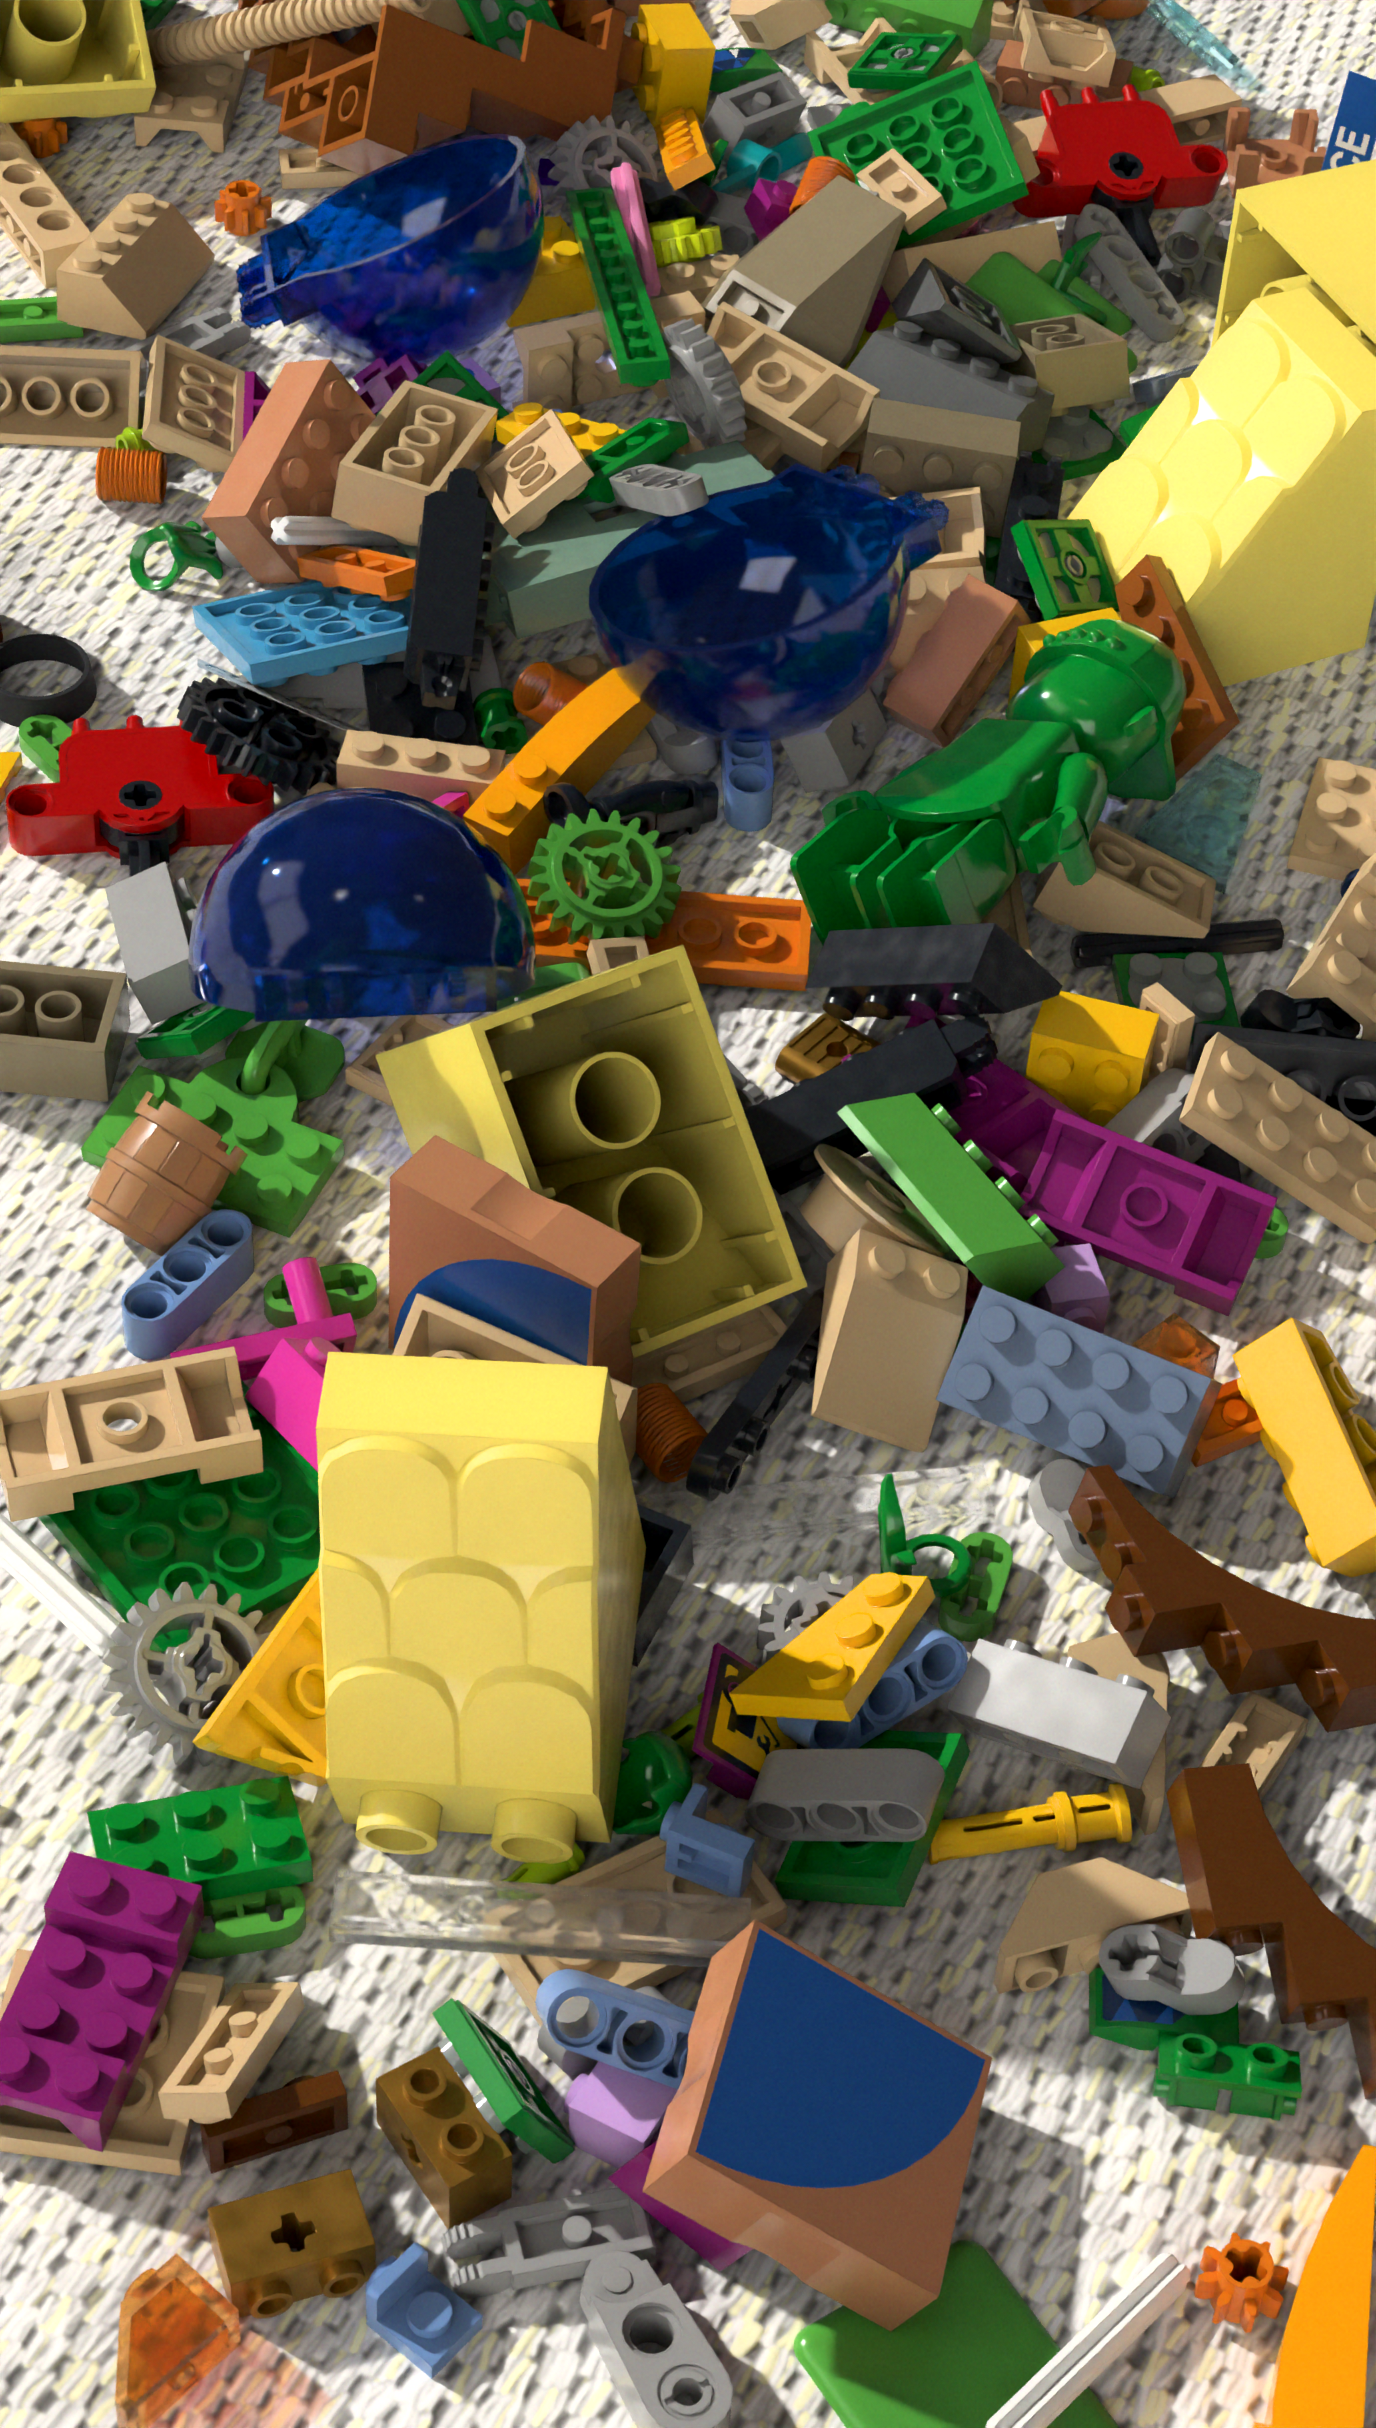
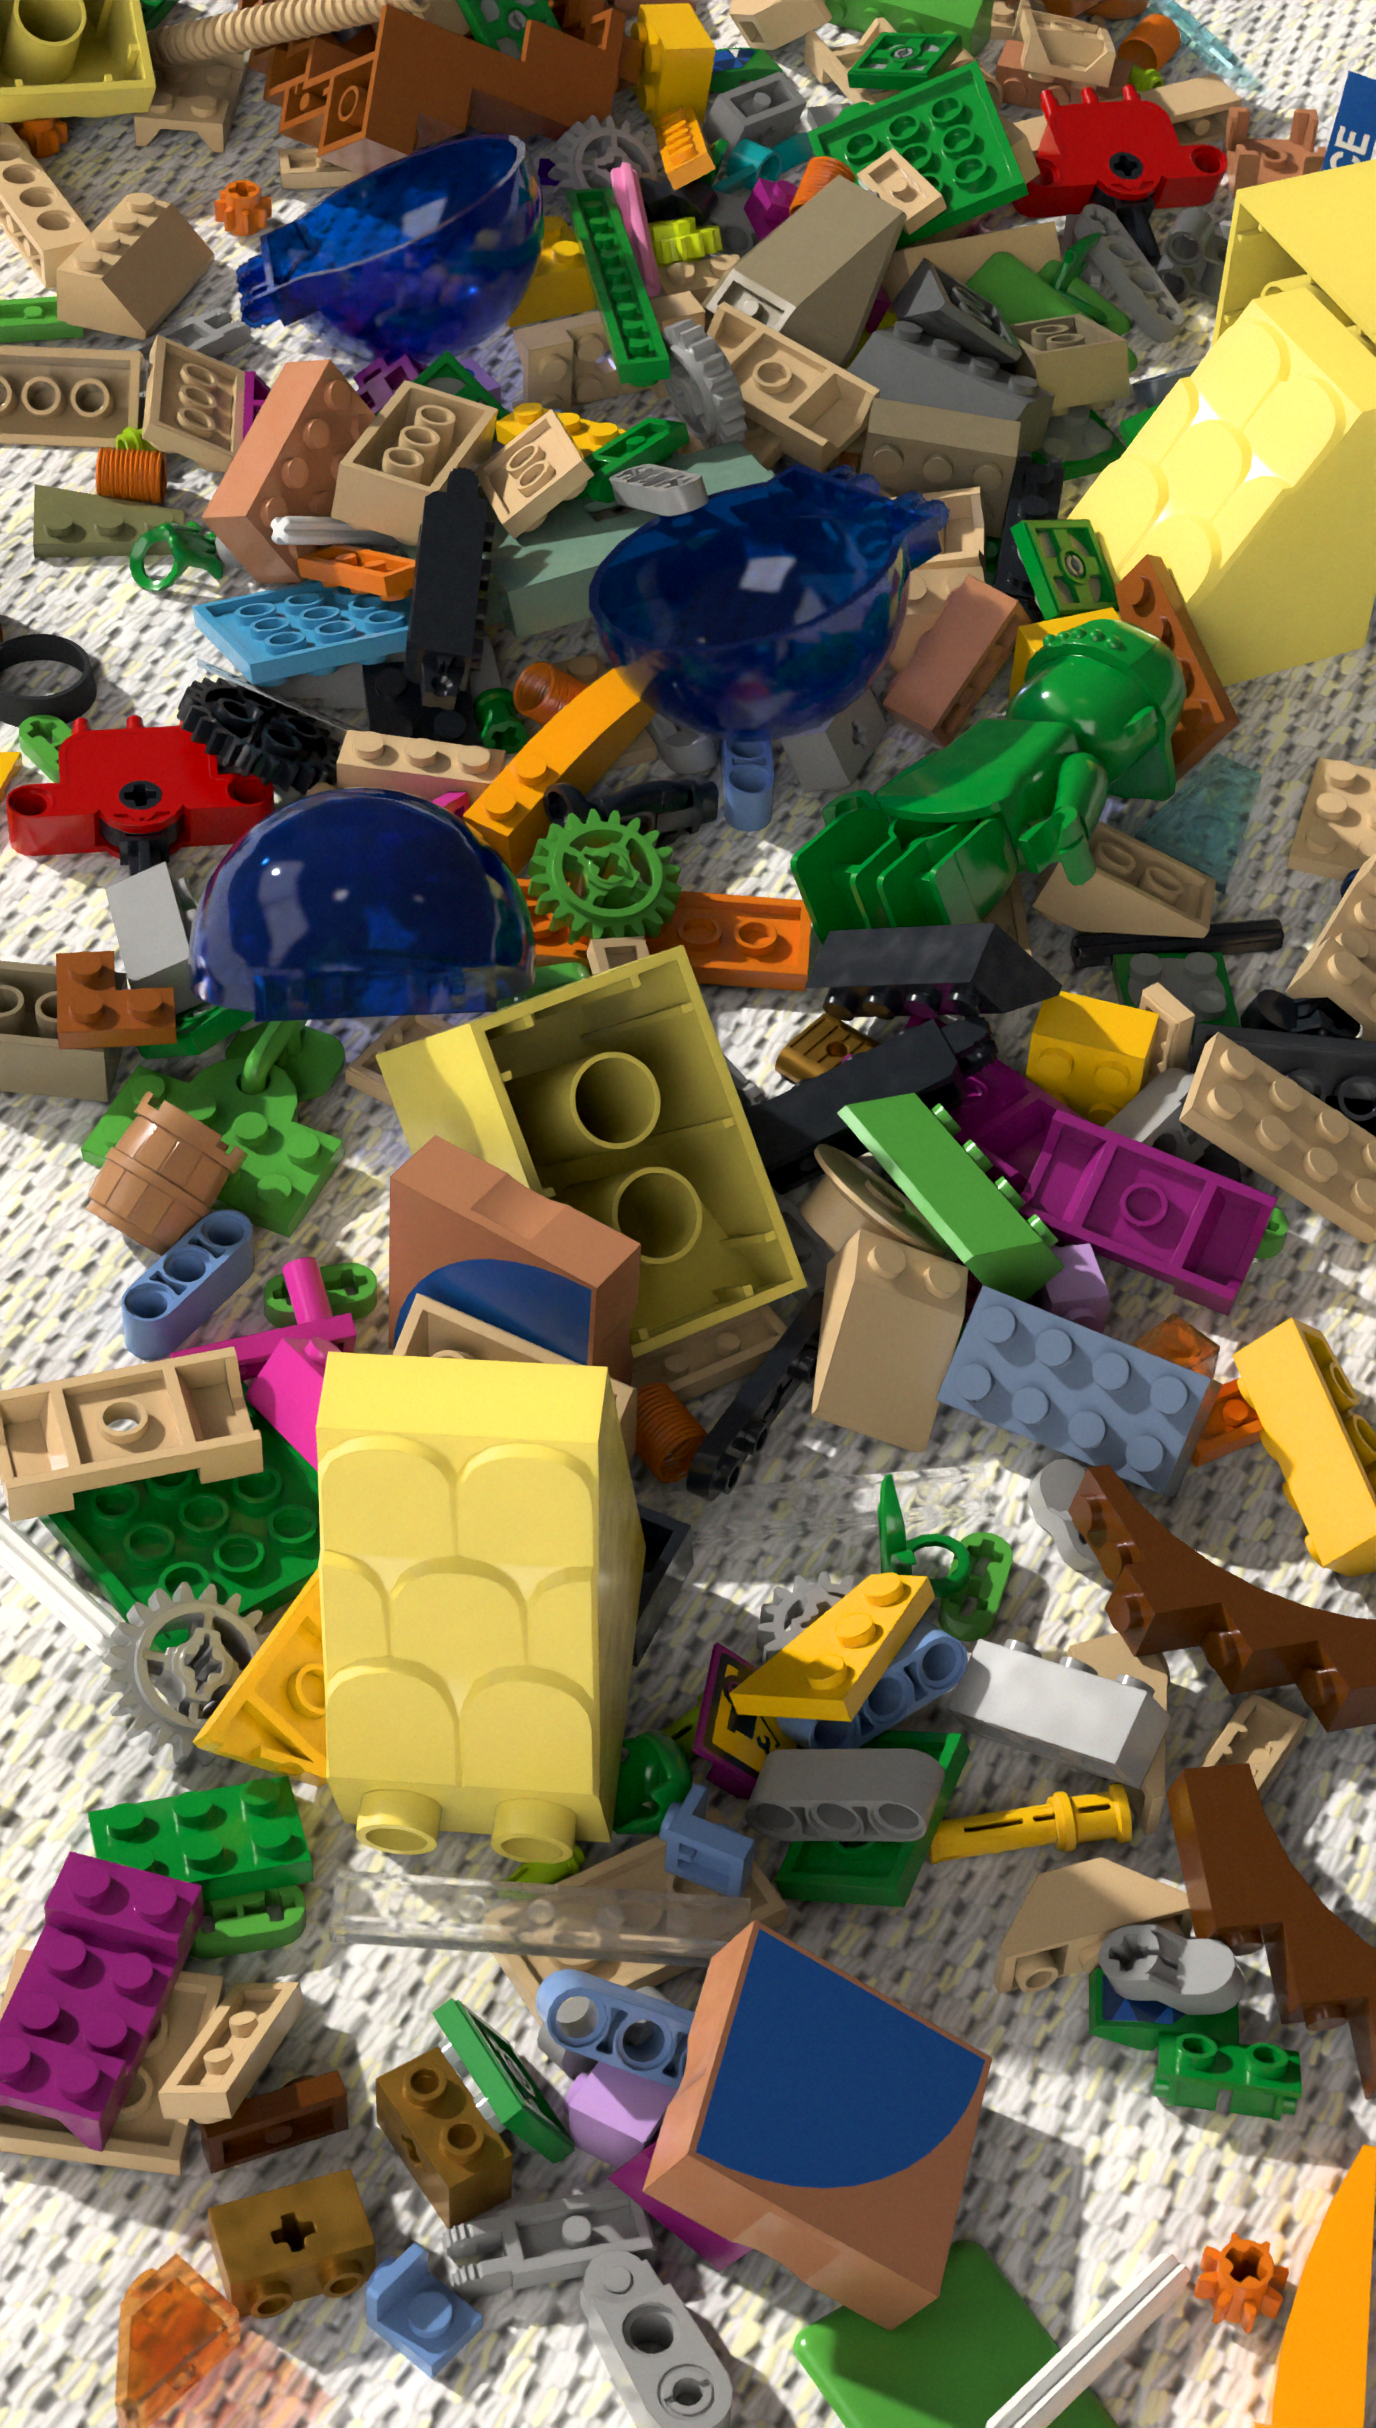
(94, 525): none -> olive wing
(99, 1015): none -> dark orange plate
(1159, 34): none -> orange piece

